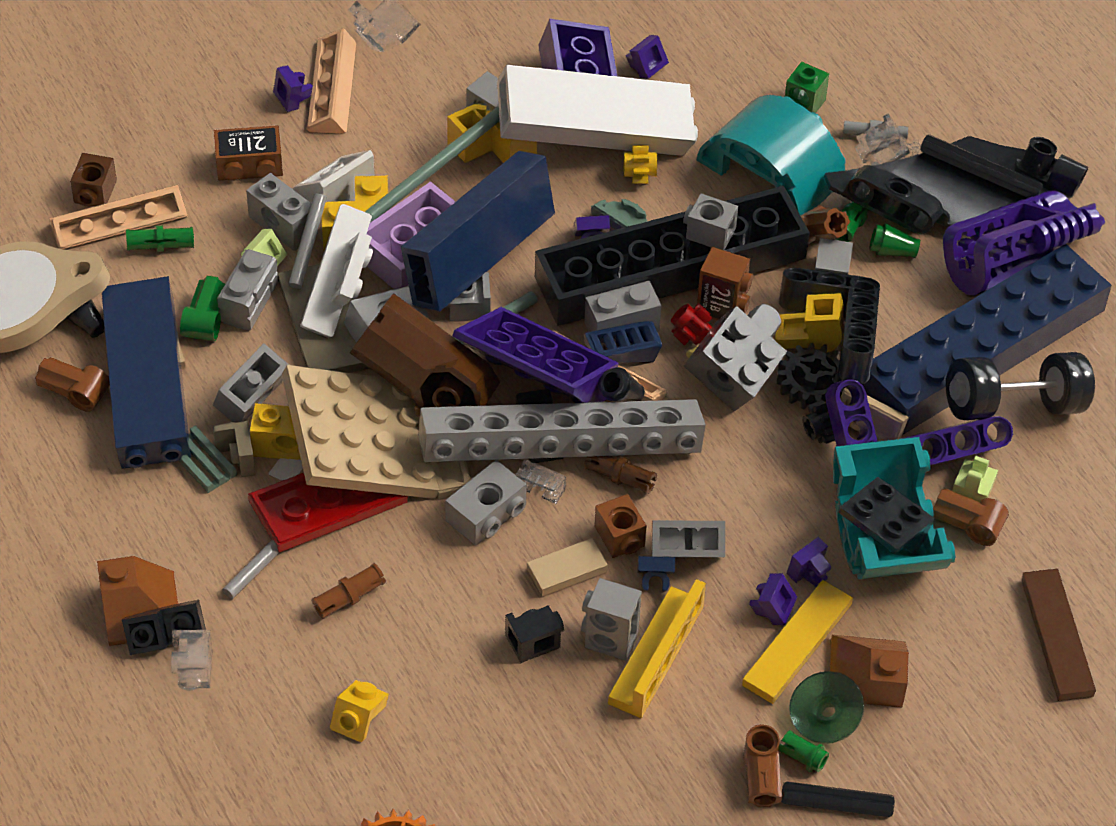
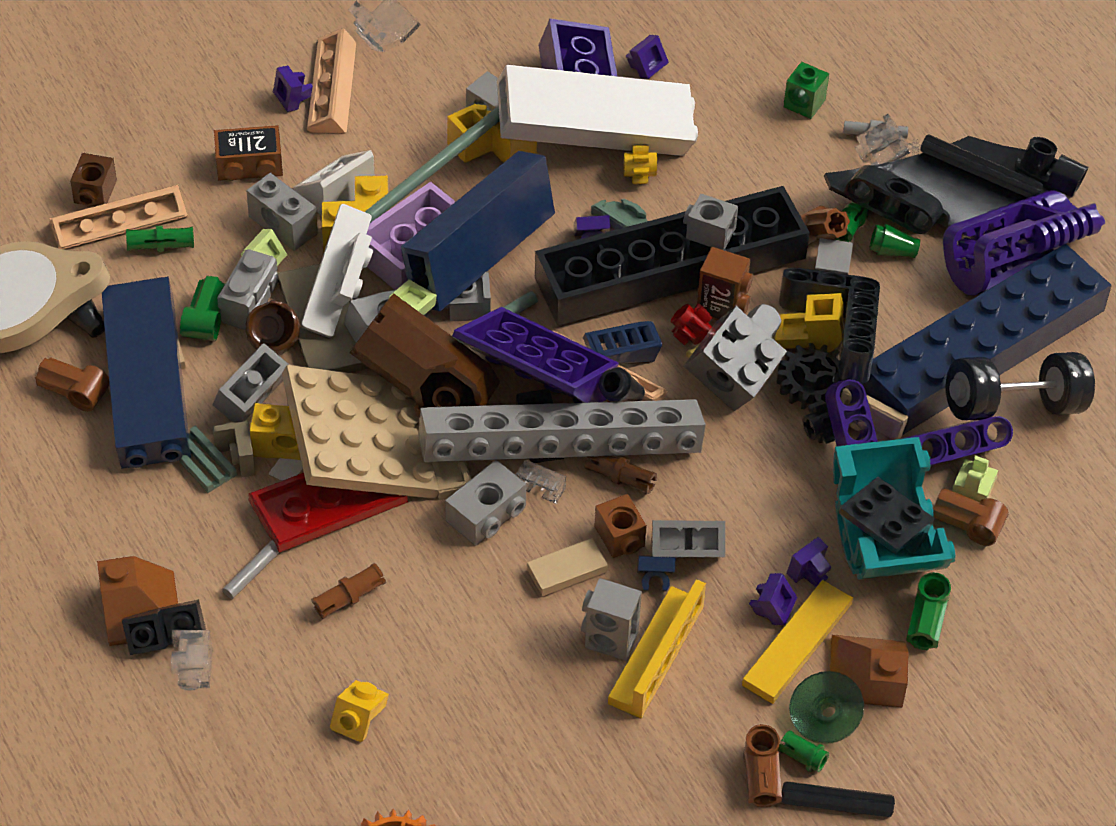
(273, 325): none -> reddish brown hair
(307, 241): light grey bar -> none
(416, 296): none -> yellowish green tile
(534, 632): black brick -> none
(622, 307): light grey brick -> none
(780, 145): teal cylinder -> none
(929, 611): none -> green piece
(1058, 635): reddish brown tile -> none

